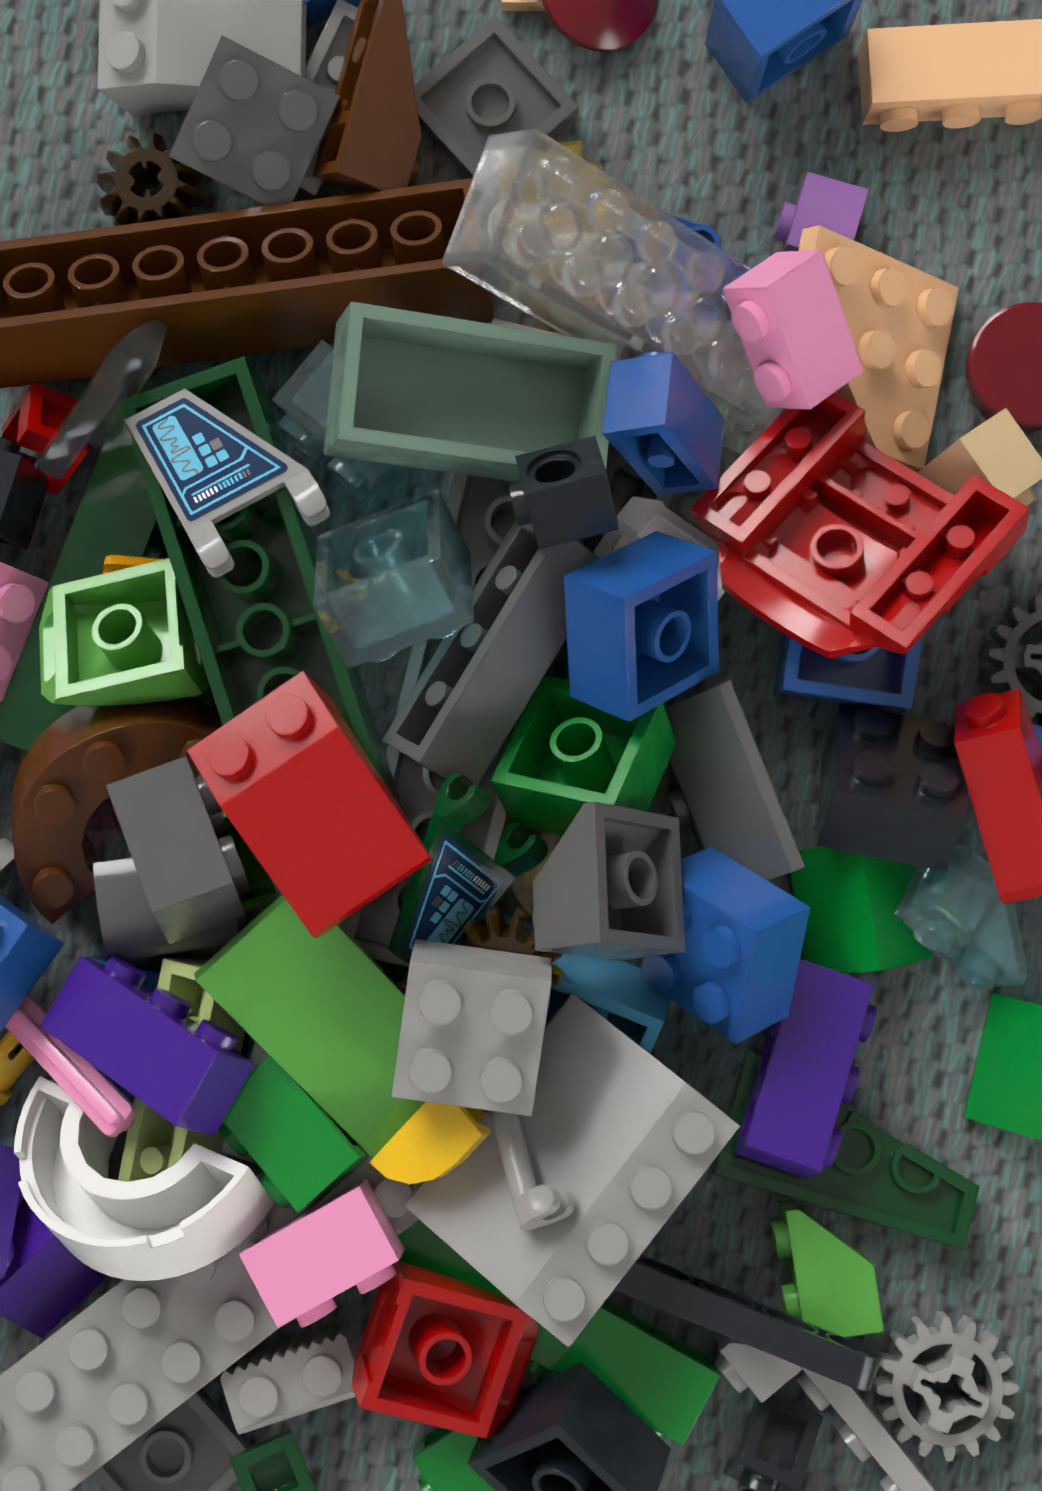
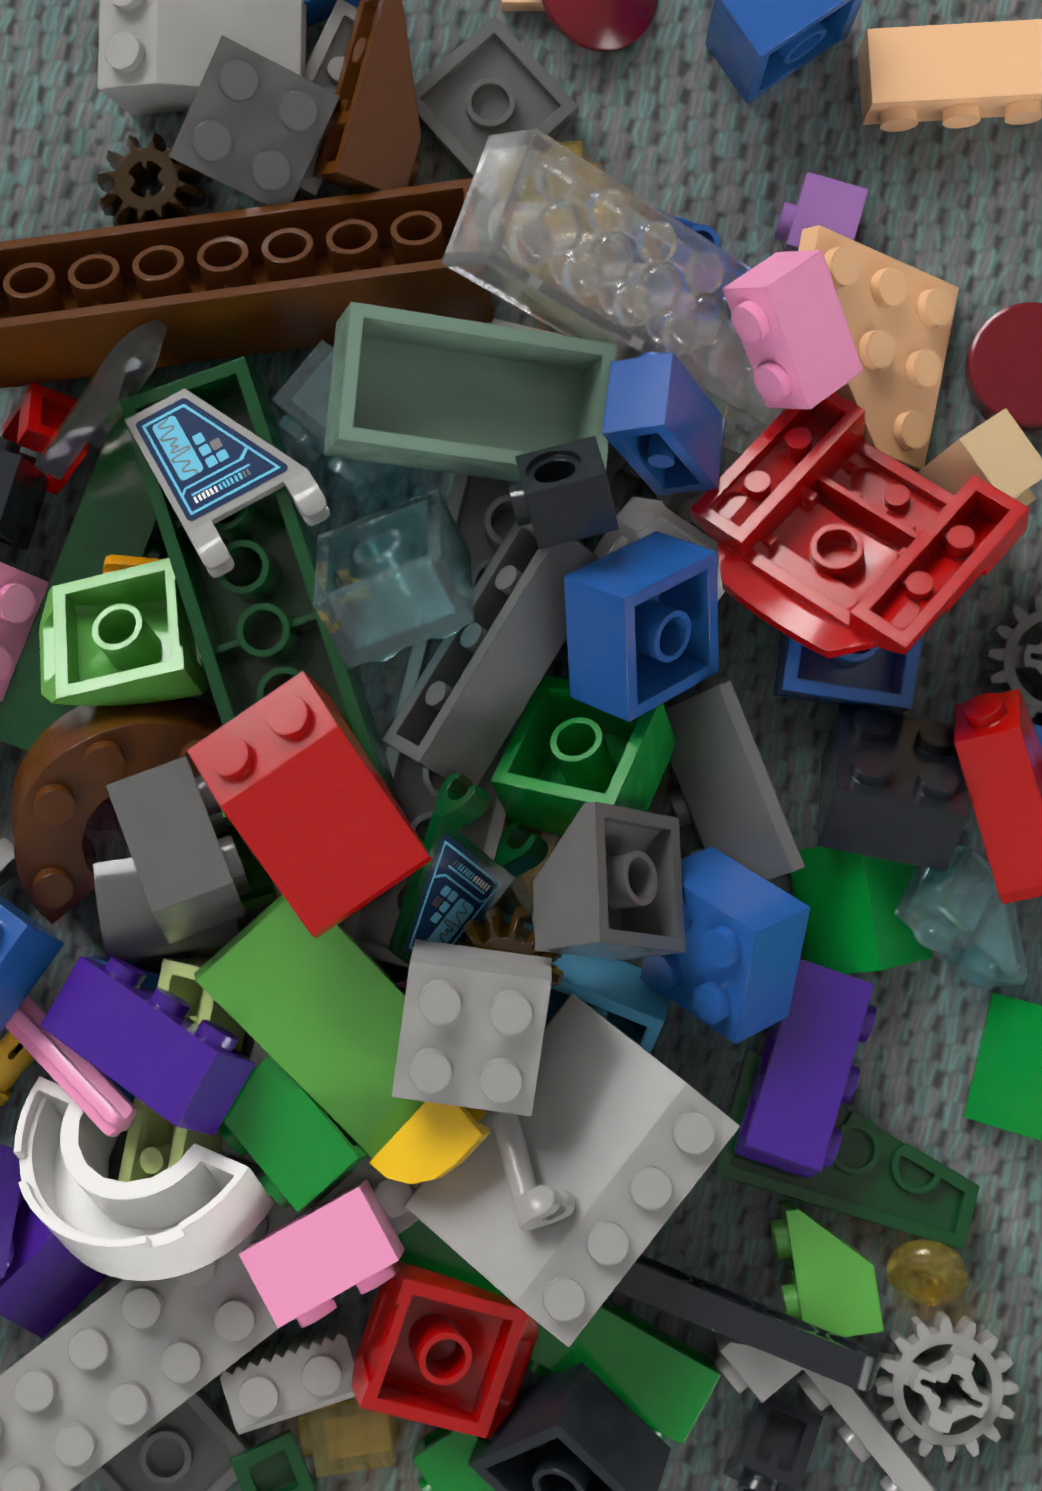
(348, 1438): none -> clear yellow brick
(920, 1256): none -> clear yellow piece

